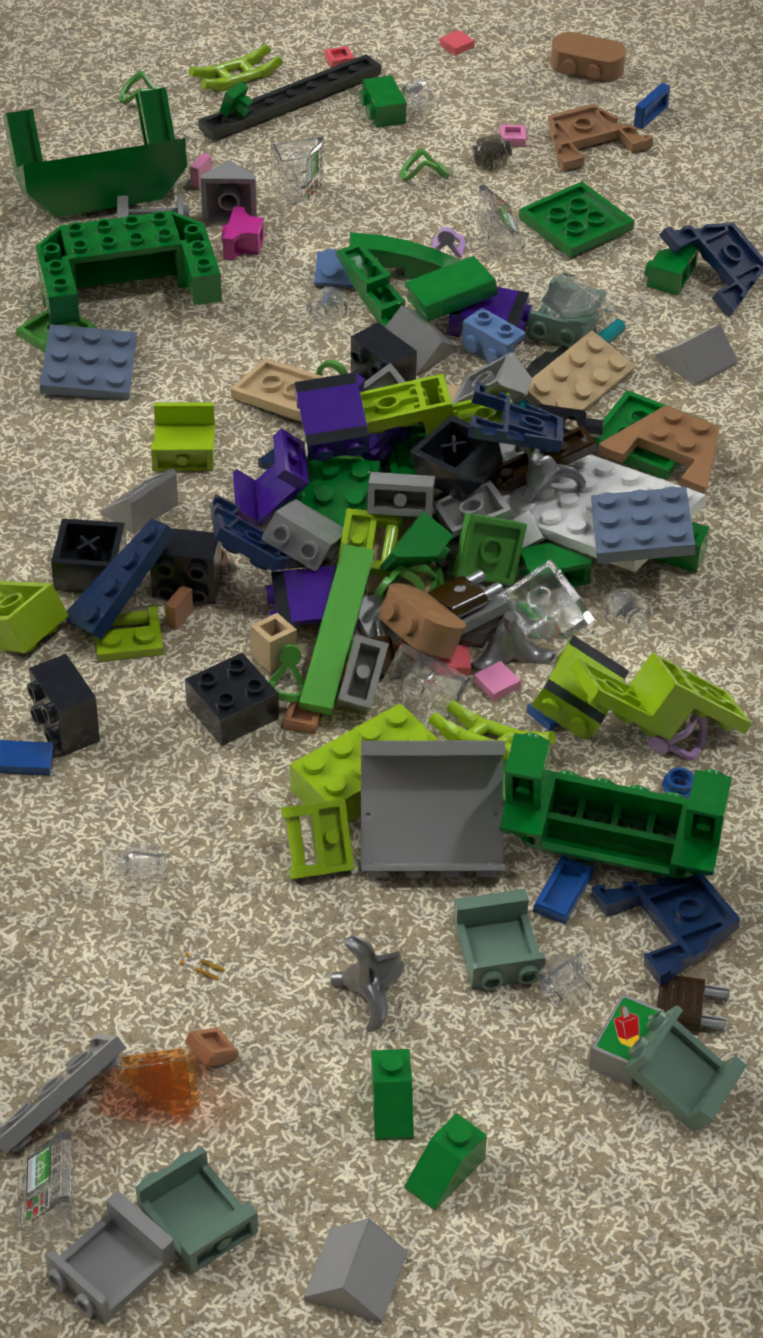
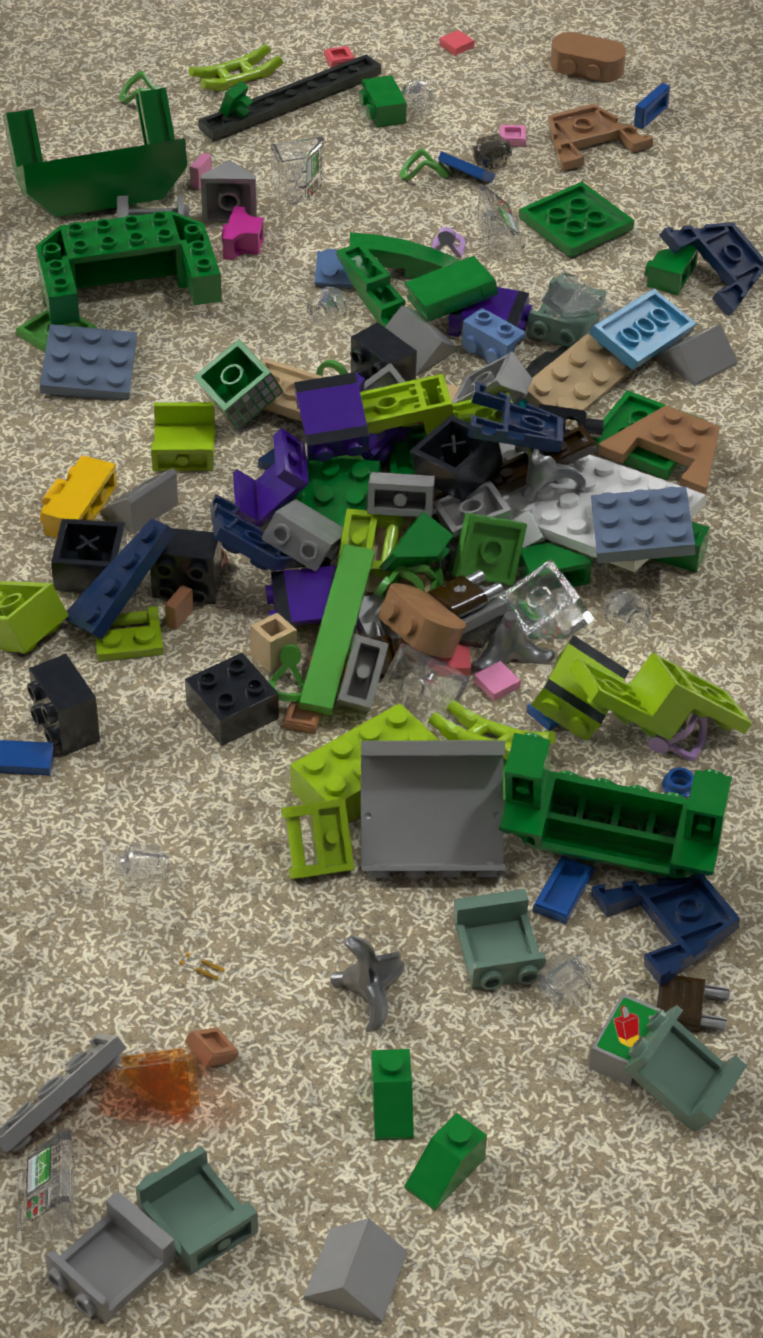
(80, 495): none -> yellow piece
(238, 384): none -> green brick
(466, 167): none -> blue tile
(642, 329): none -> dark azure plate

